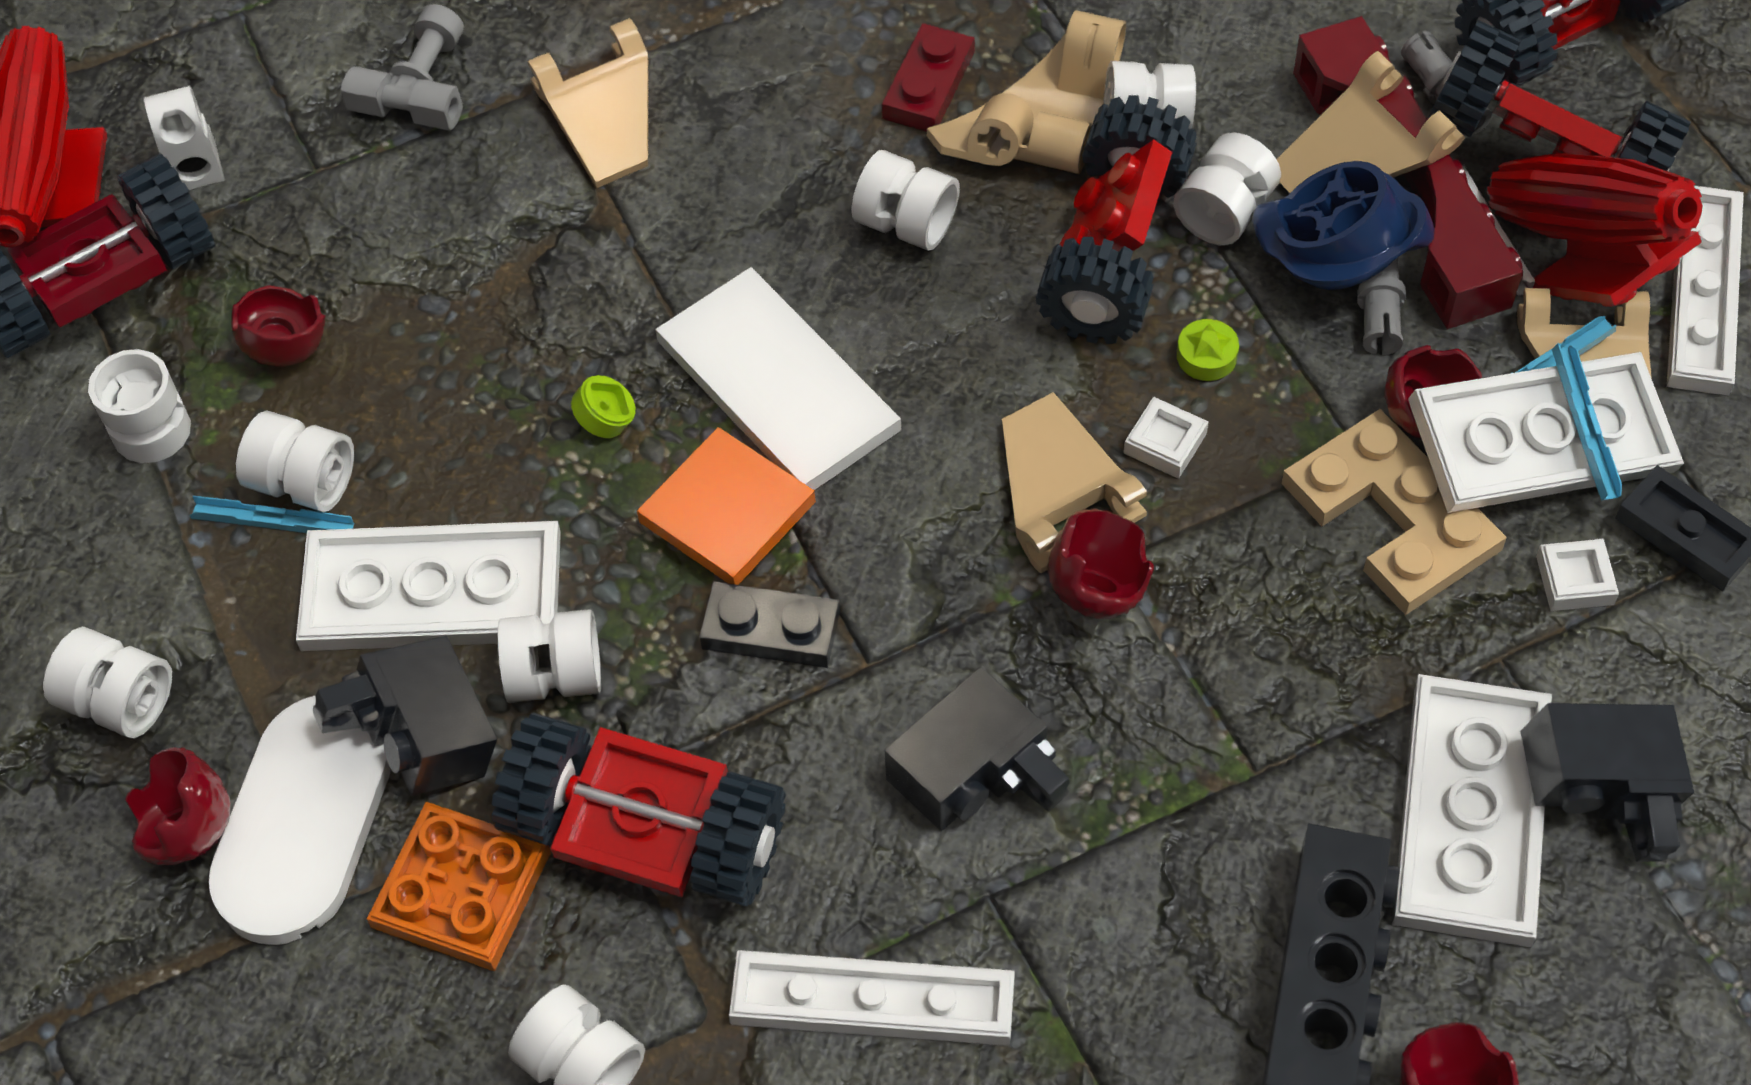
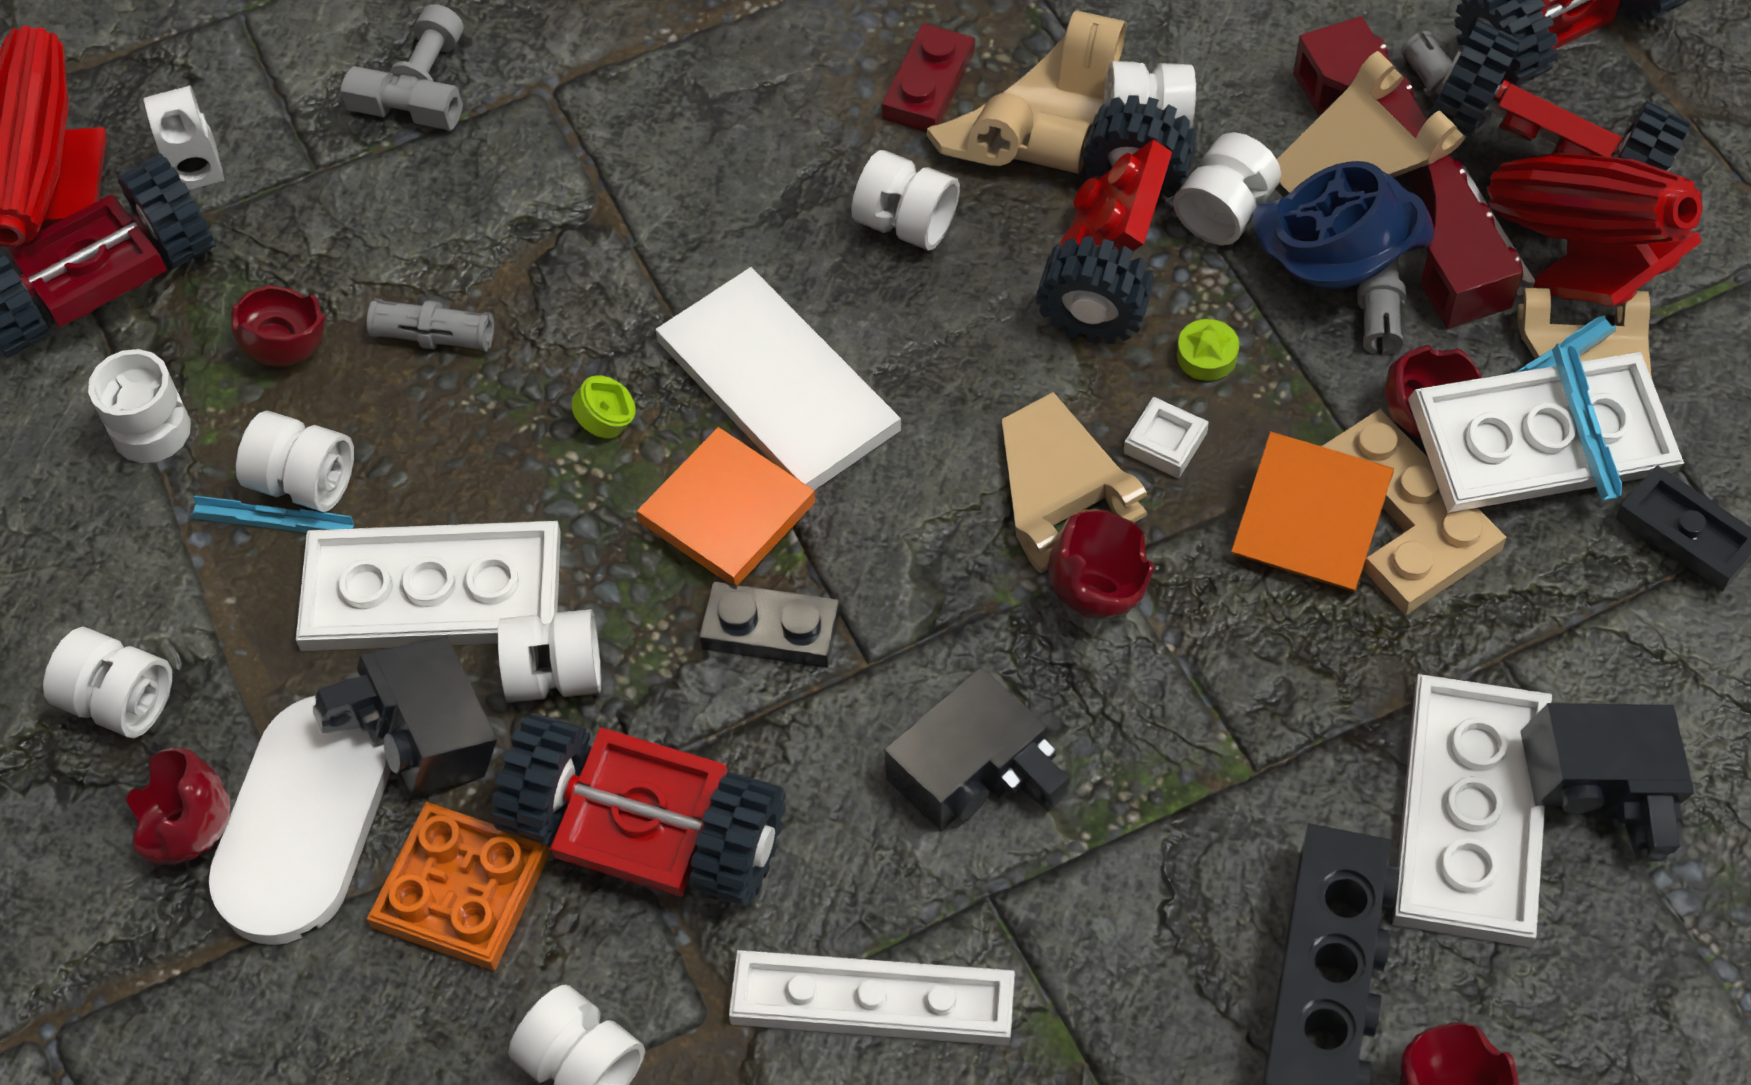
(430, 324): none -> light grey pin
(602, 108): tan flag -> none
(1312, 511): none -> orange tile
(1577, 575): white tile -> none
(1707, 299): white tile -> none

